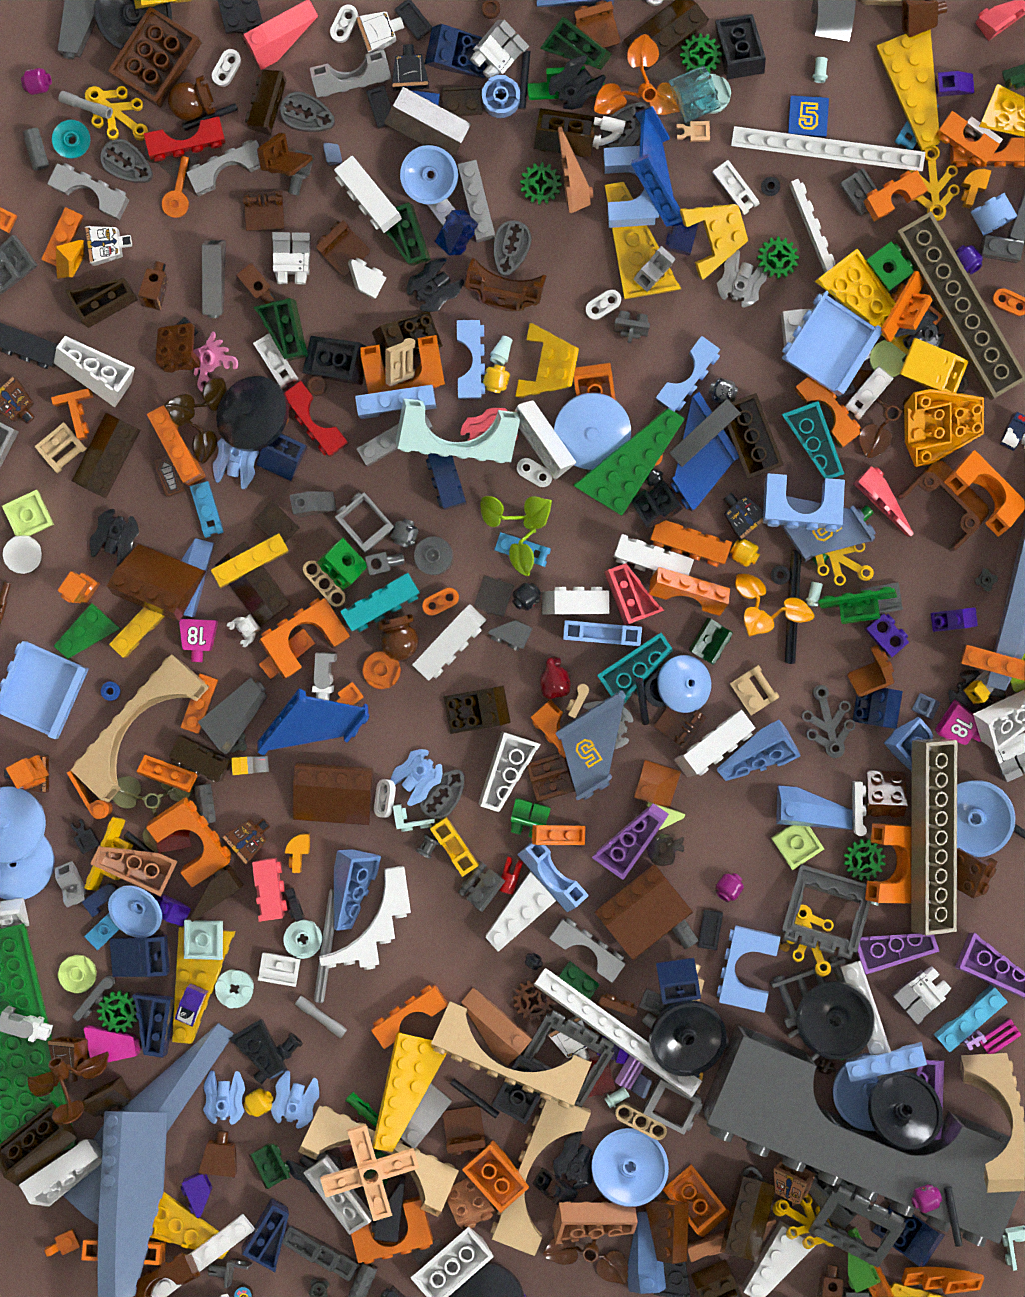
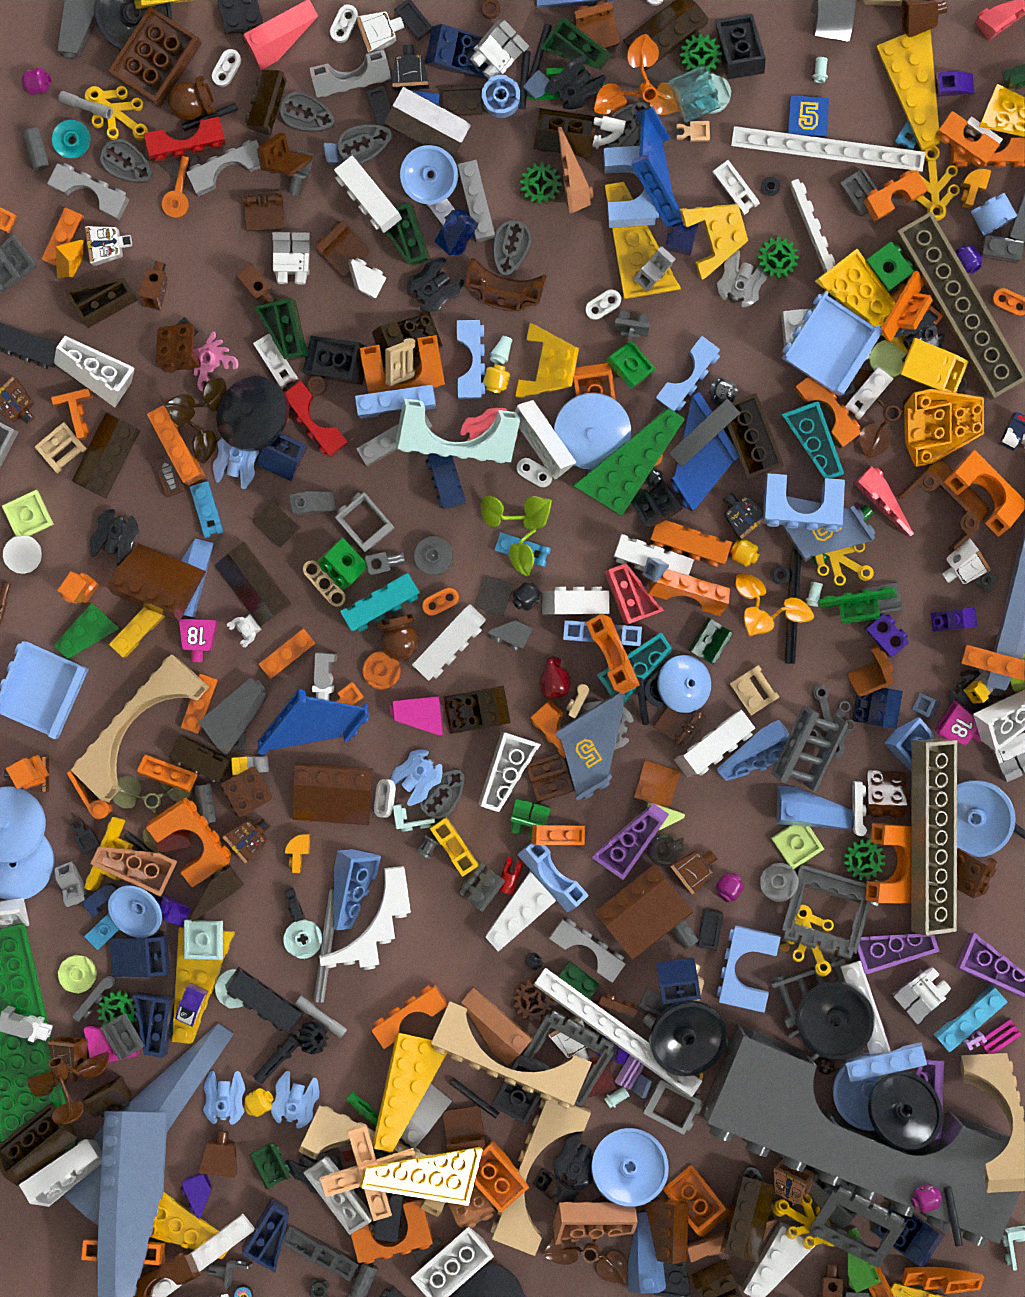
(65, 1243): orange plate -> none
(114, 686): blue plate -> none
(122, 1036): none -> dark grey plate
(213, 277): dark grey slope -> none
(246, 791): none -> reddish brown bracket
(249, 560): yellow arch -> none
(260, 1049): black wing -> none
(263, 1000): none -> black brick
(269, 889): coral wedge -> none
(279, 969): white plate -> none
(312, 1037): none -> black gear
(318, 615): orange arch -> none
(357, 134): none -> dark grey piece
(404, 533): dark grey head -> none
(419, 713): none -> dark pink slope
(434, 1177): none -> wing
(537, 85): none -> sand blue slope
(539, 53): none -> black bar
(620, 669): none -> orange arch
(630, 364): none -> green plate
(634, 1113): tan beam -> none
(654, 568): none -> sand blue slope
(694, 869): none -> reddish brown torso
(779, 882): none -> light grey tile
(796, 740): none -> dark grey fence
(966, 563): none -> white torso

